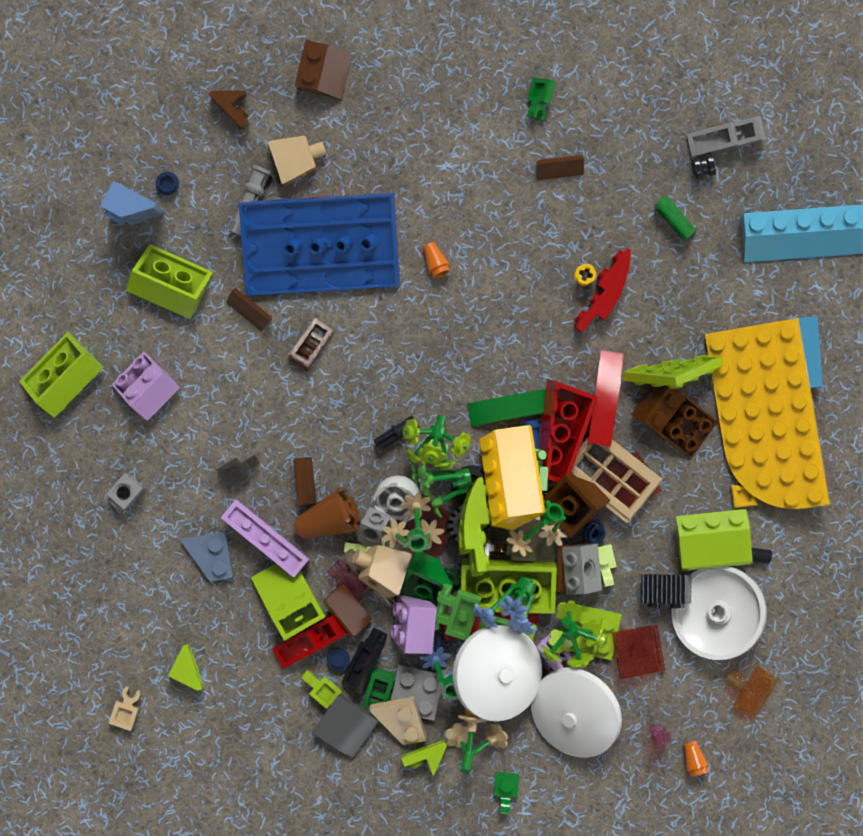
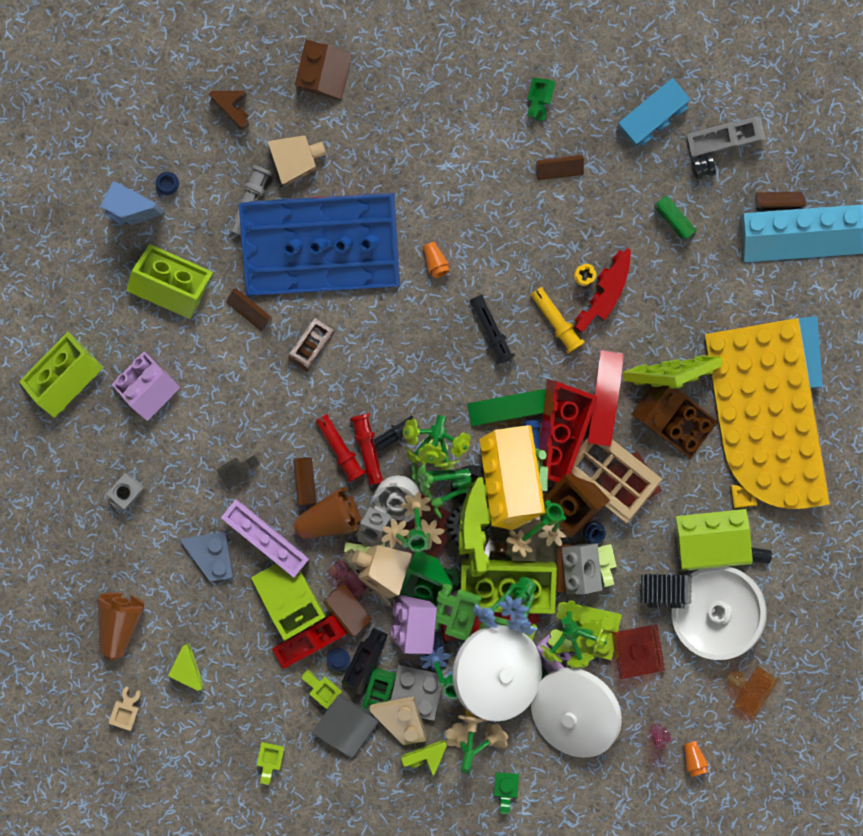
(117, 622): none -> dark orange cone
(269, 758): none -> lime plate
(345, 458): none -> red pin
(365, 438): none -> red pin
(496, 340): none -> black pin
(563, 329): none -> yellow pin
(654, 113): none -> dark azure brick
(779, 200): none -> reddish brown slope

